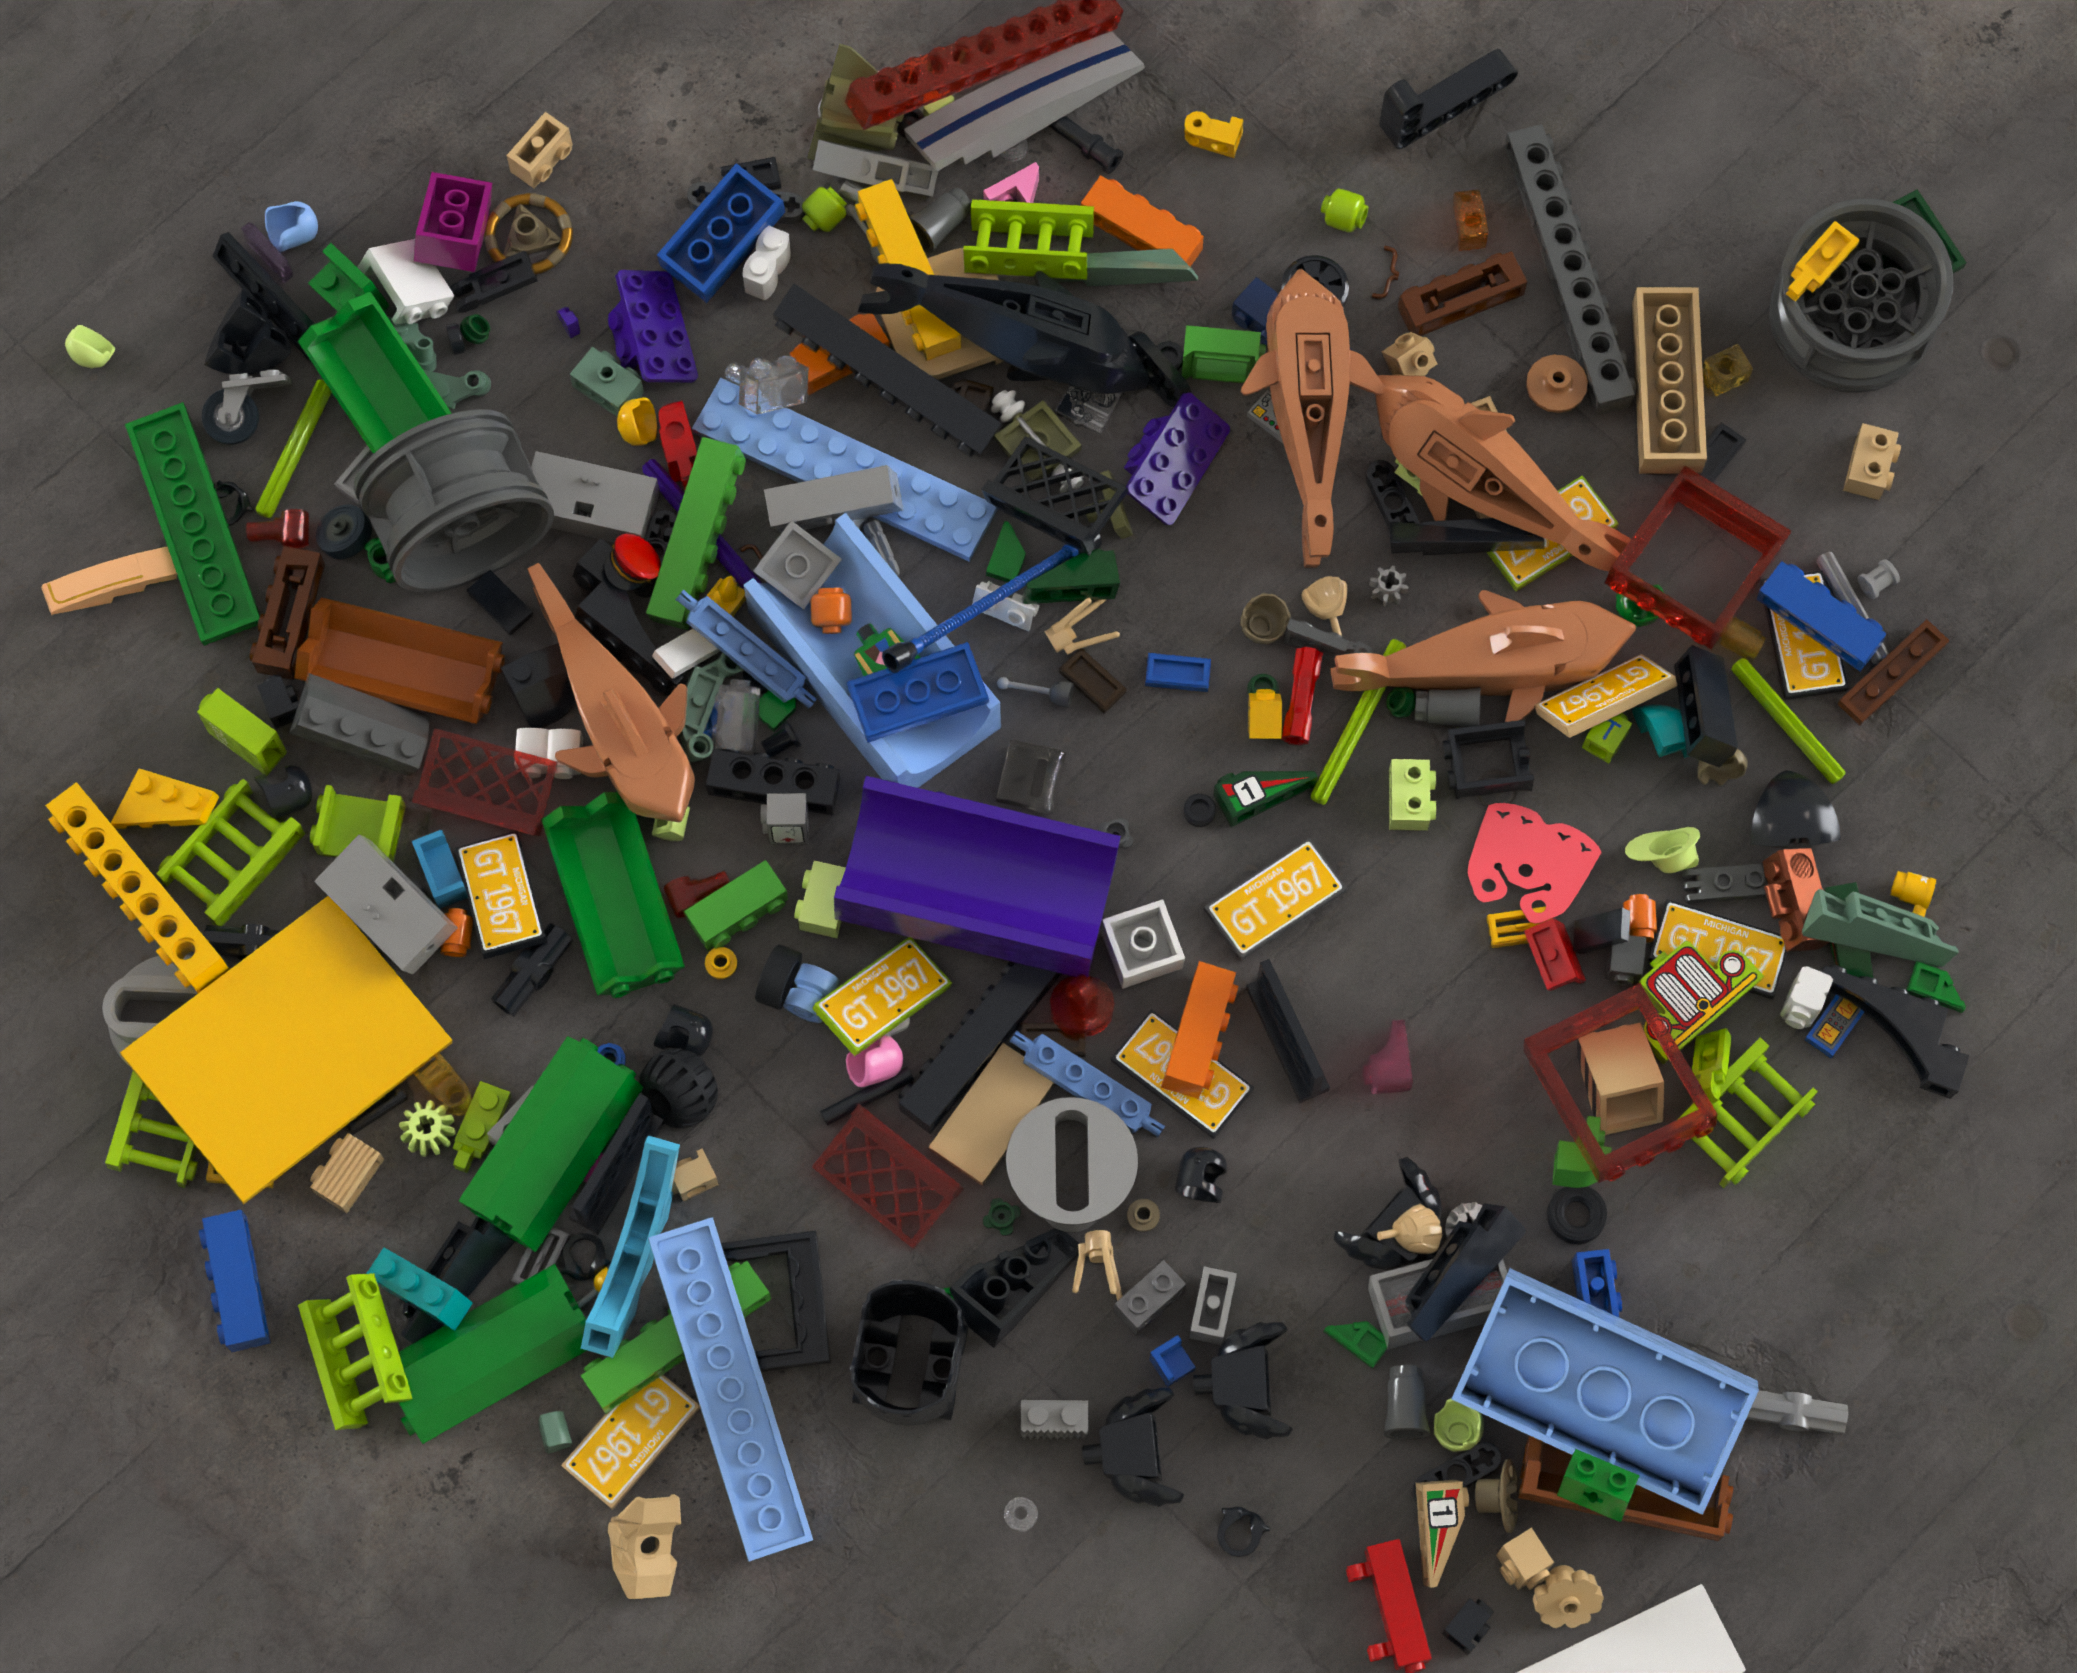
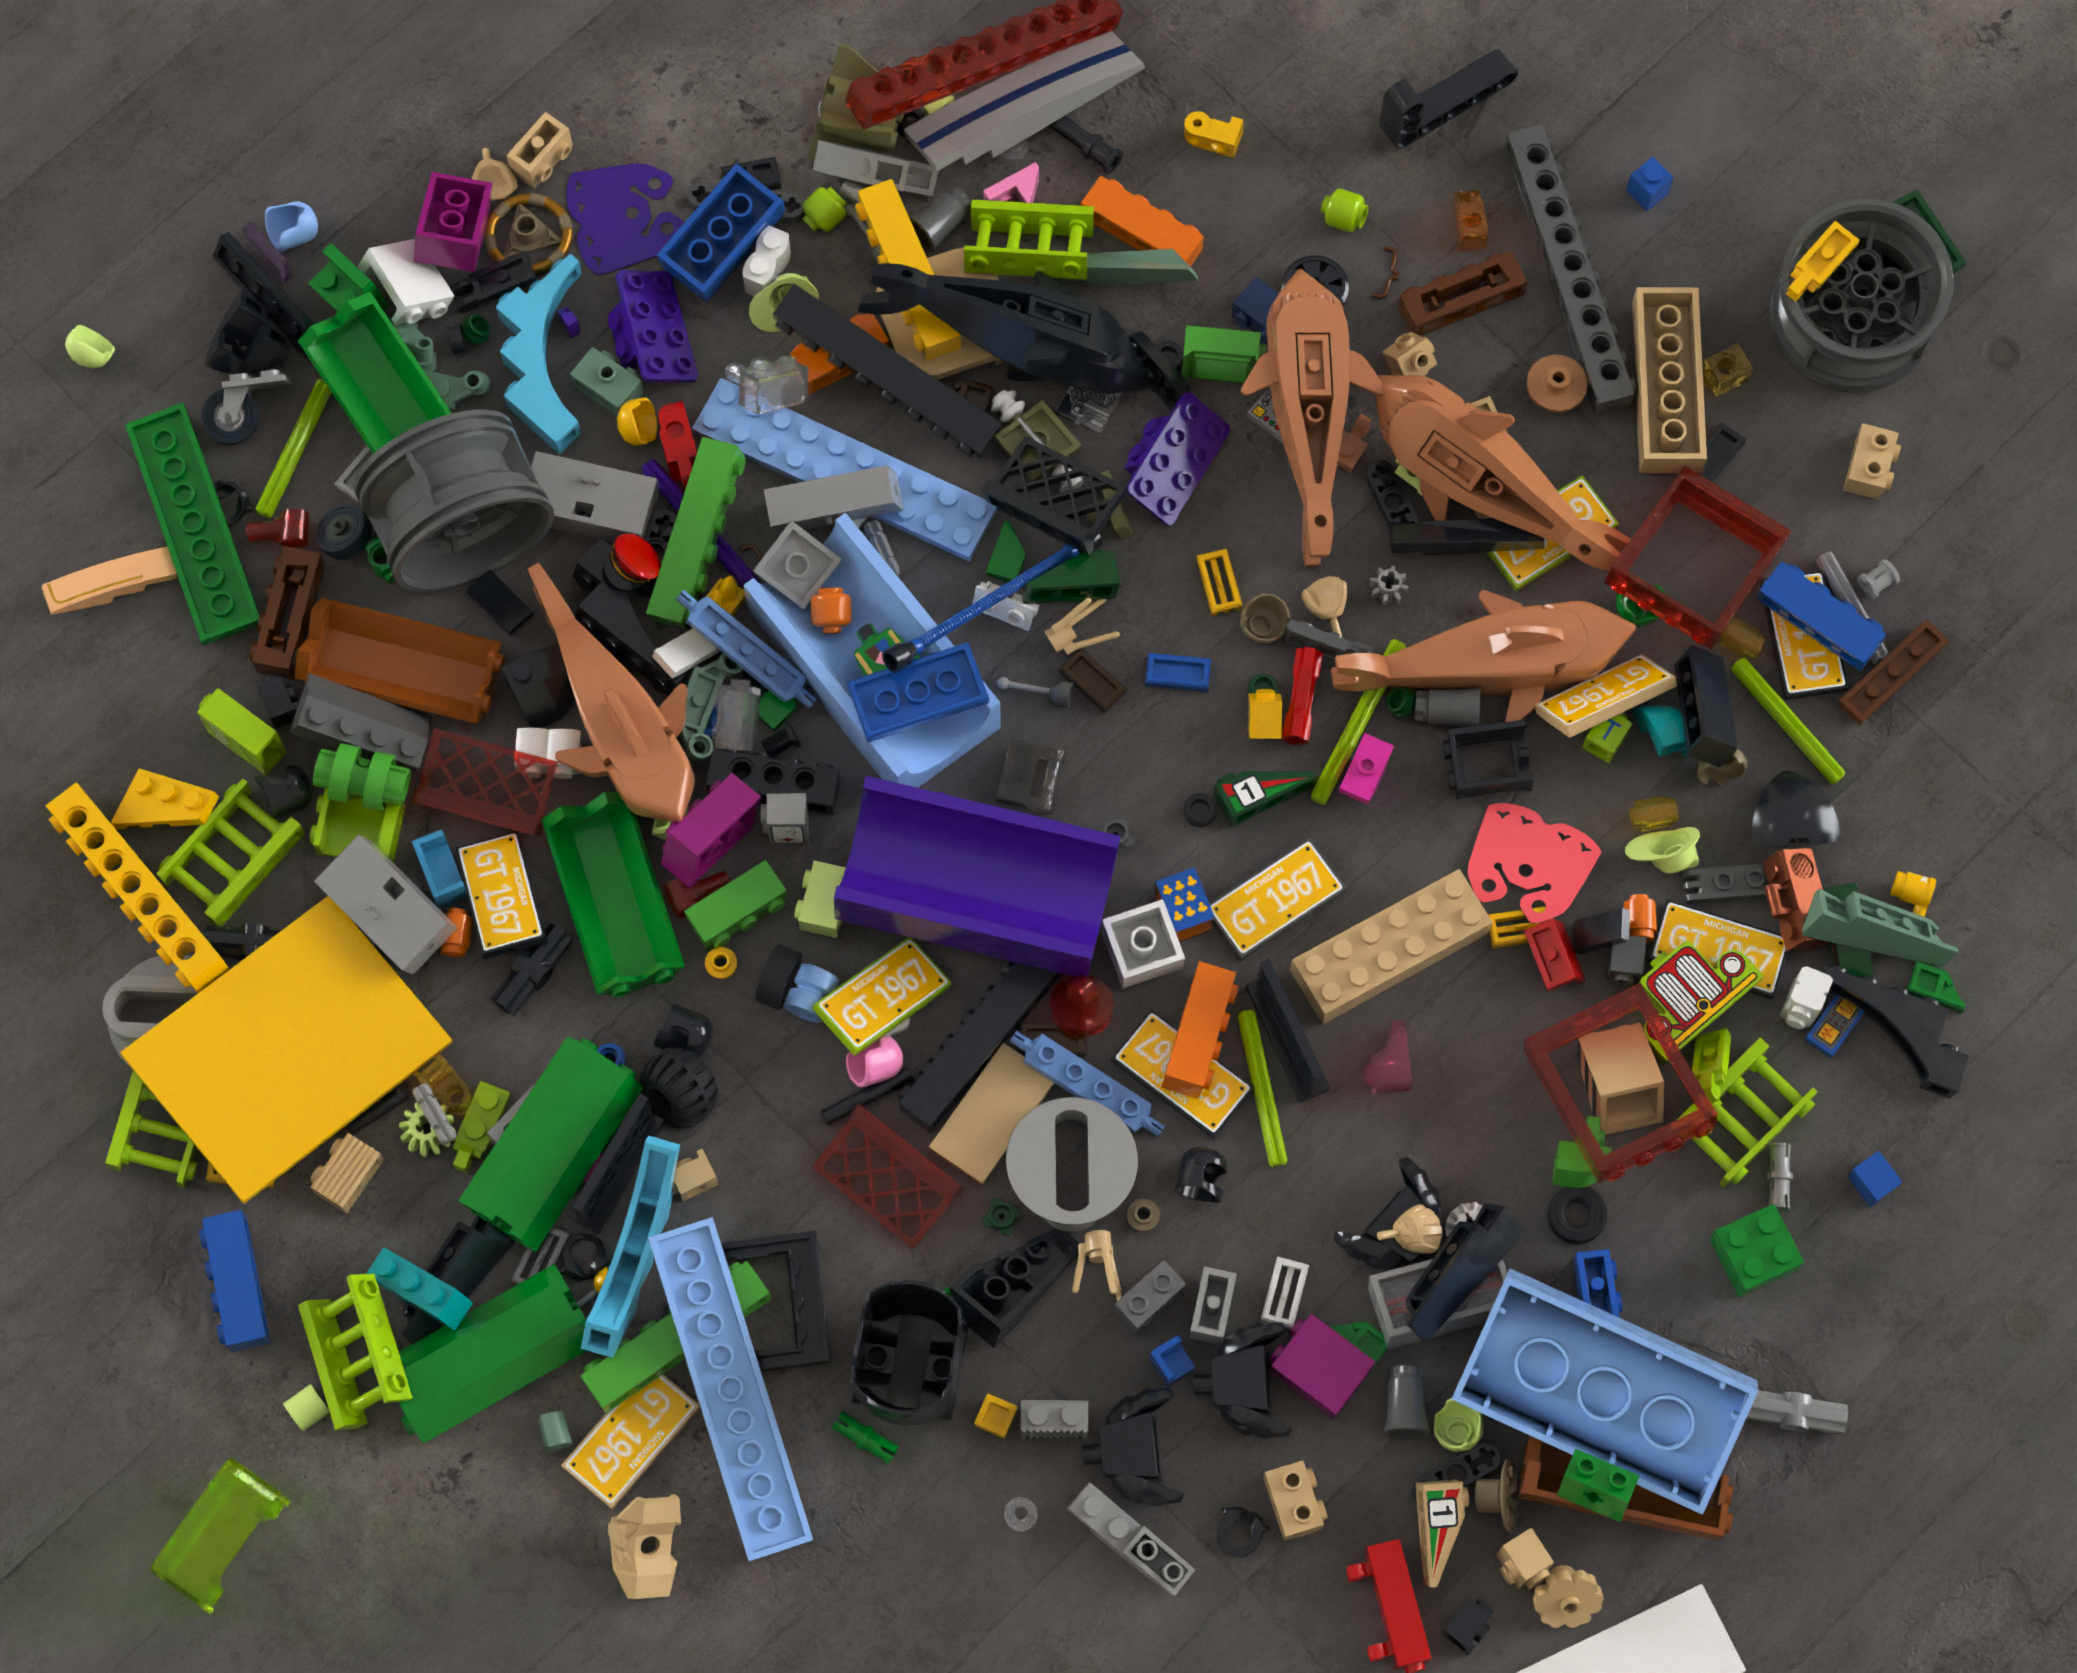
(216, 1532): none -> clear neon green windscreen
(306, 1407): none -> yellowish green brick
(349, 774): none -> bright green piece
(434, 1113): none -> light grey axle
(497, 173): none -> tan piece
(525, 355): none -> medium azure arch
(605, 220): none -> dark purple piece
(710, 829): none -> magenta brick
(768, 299): none -> yellowish green piece
(865, 1437): none -> green pin
(996, 1416): none -> yellow plate
(1130, 1539): none -> light grey slope
(1185, 904): none -> blue piece
(1225, 606): none -> yellow tile
(1262, 1088): none -> lime axle
(1289, 1323): none -> white tile
(1294, 1500): none -> tan brick
(1321, 1365): none -> magenta brick
(1352, 446): none -> nougat plate
(1366, 769): none -> dark pink brick
(1390, 946): none -> tan brick
(1410, 794): yellowish green brick -> none
(1649, 184): none -> blue brick
(1653, 813): none -> clear yellow brick
(1756, 1250): none -> green brick
(1780, 1176): none -> light grey pin
(1874, 1178): none -> blue panel

